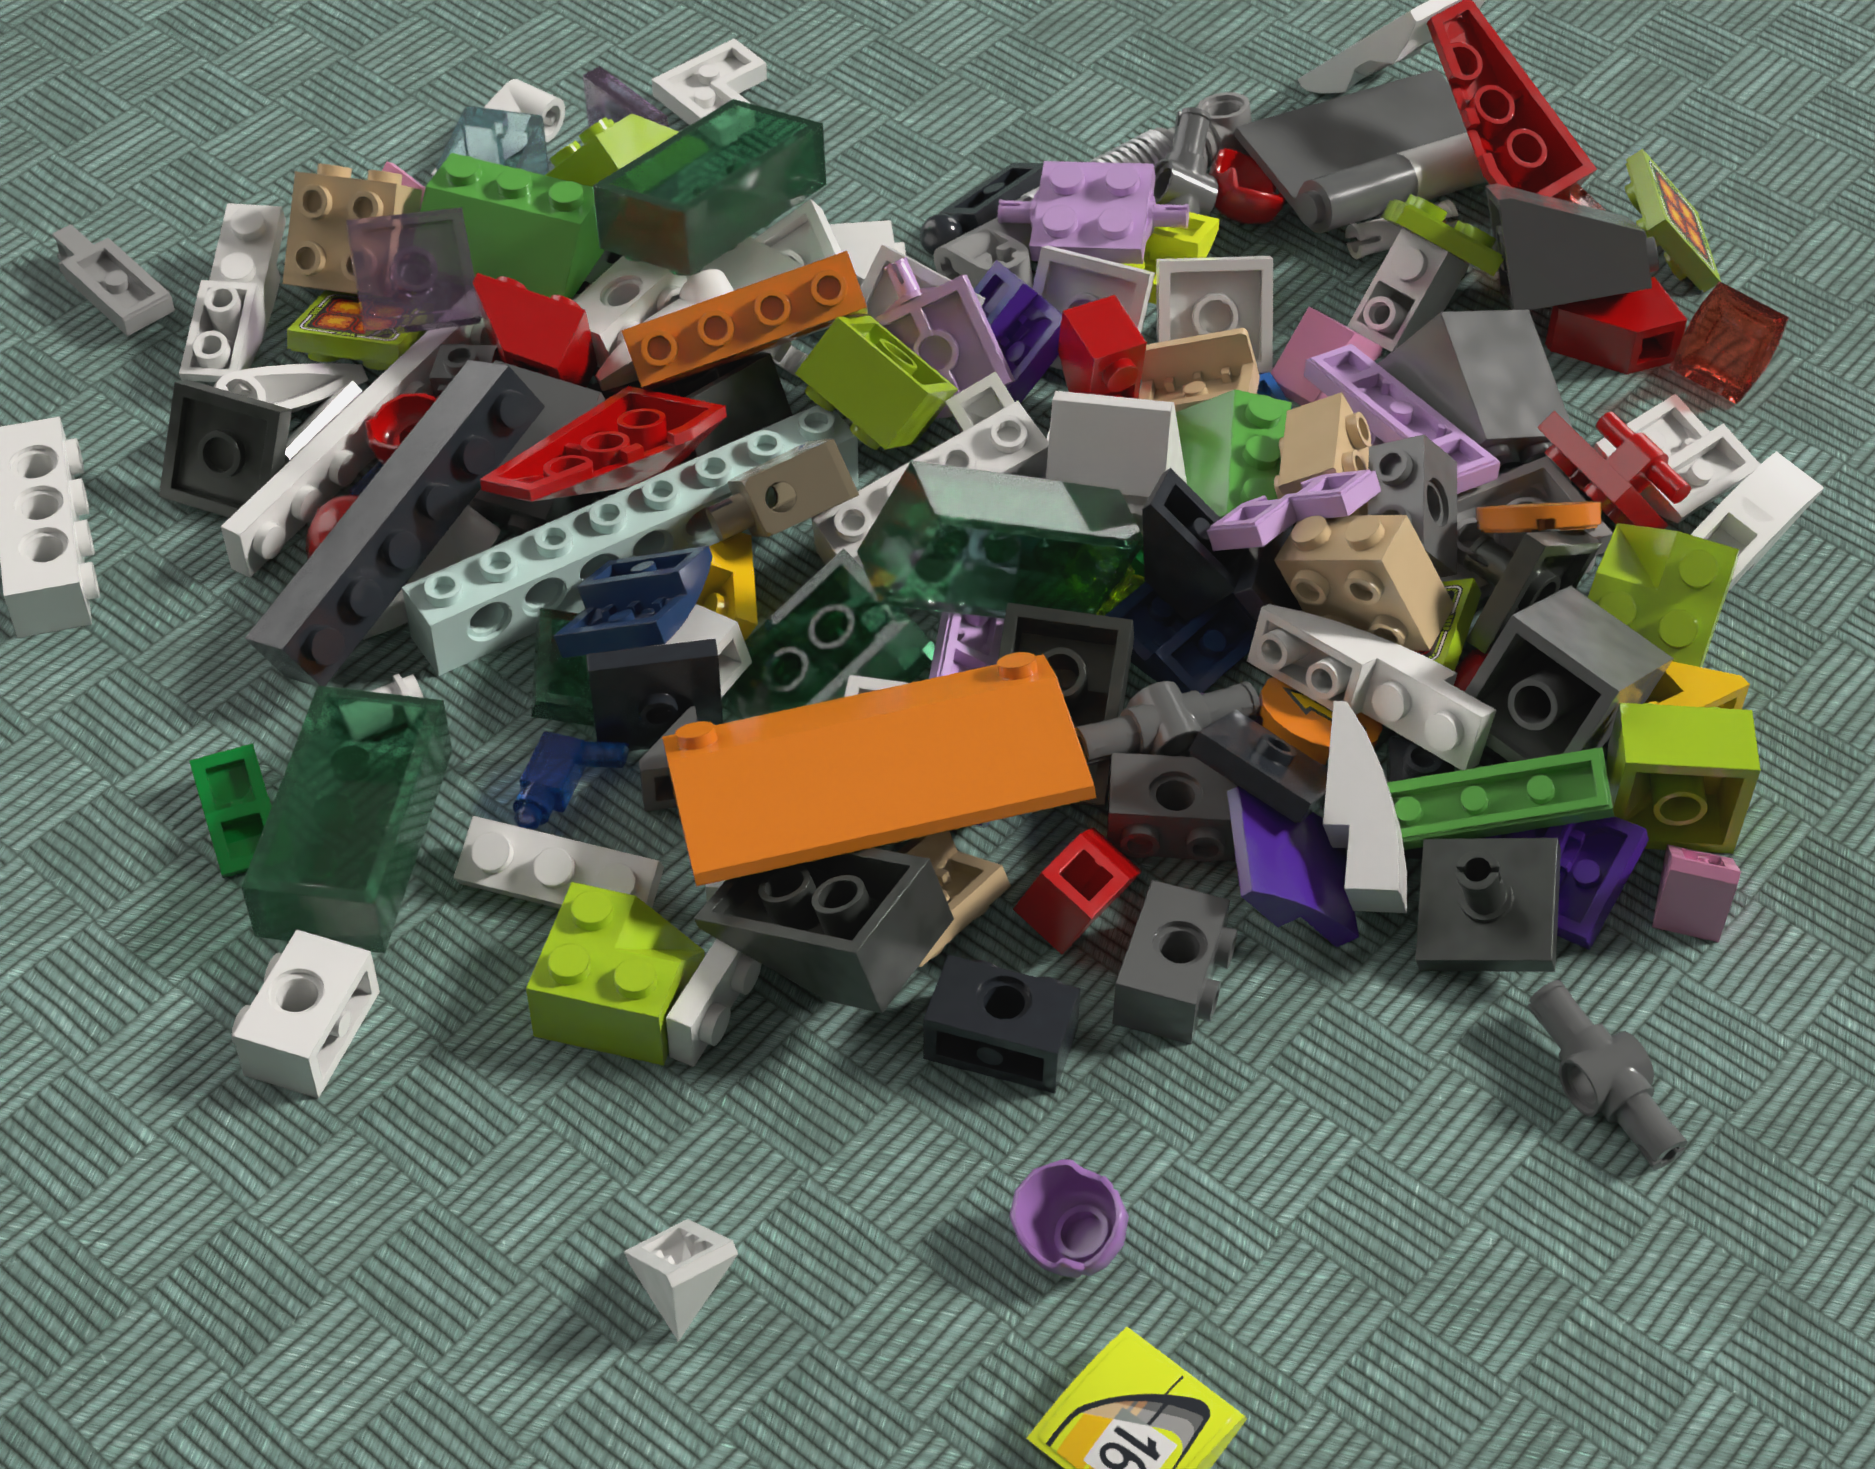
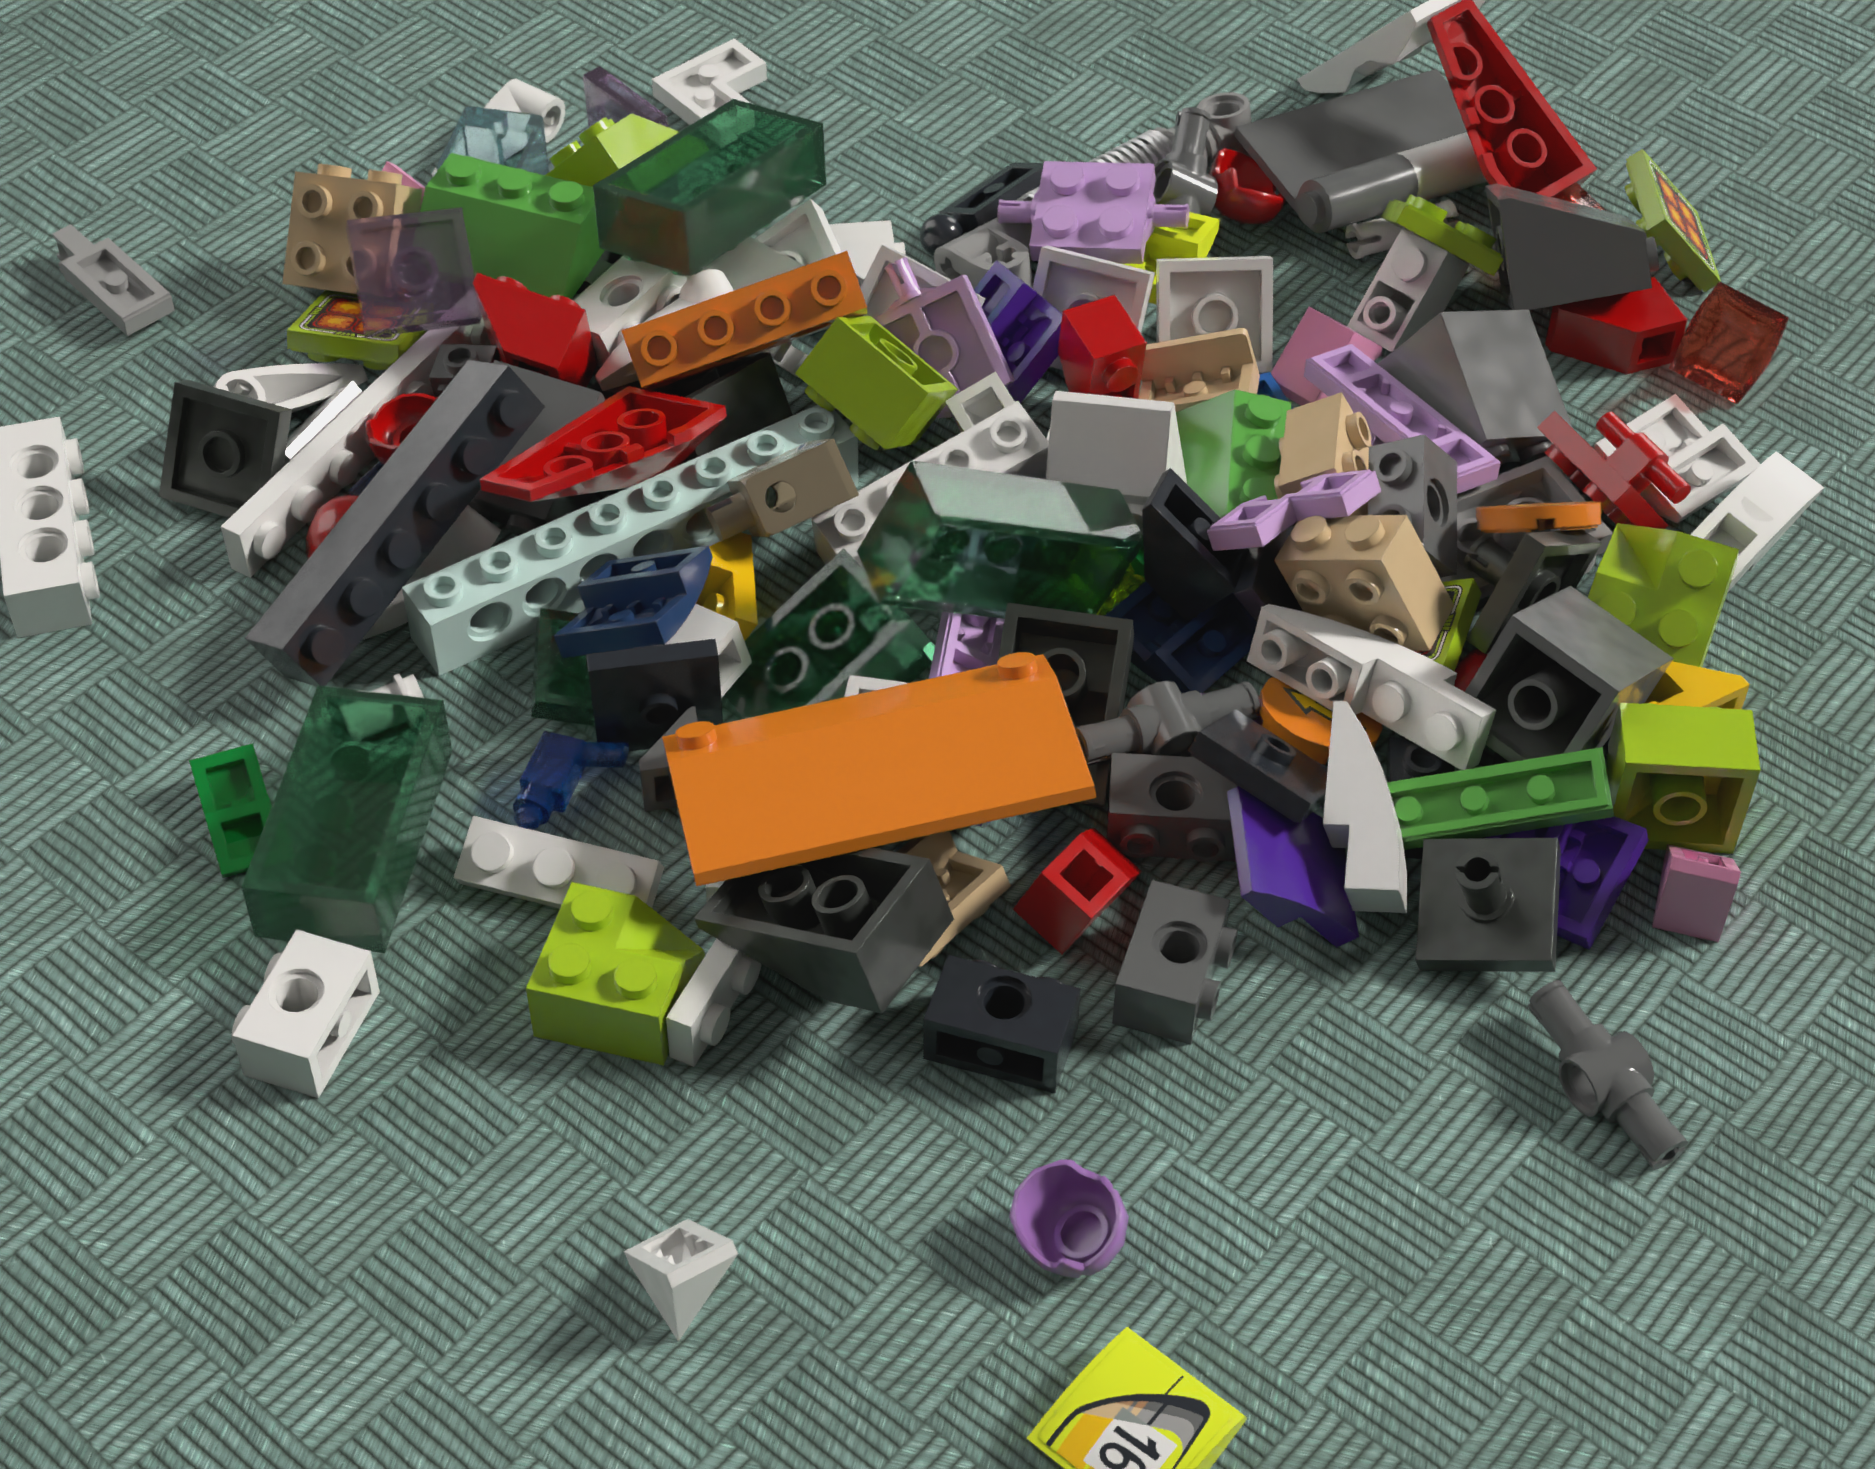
(239, 295): white slope -> none

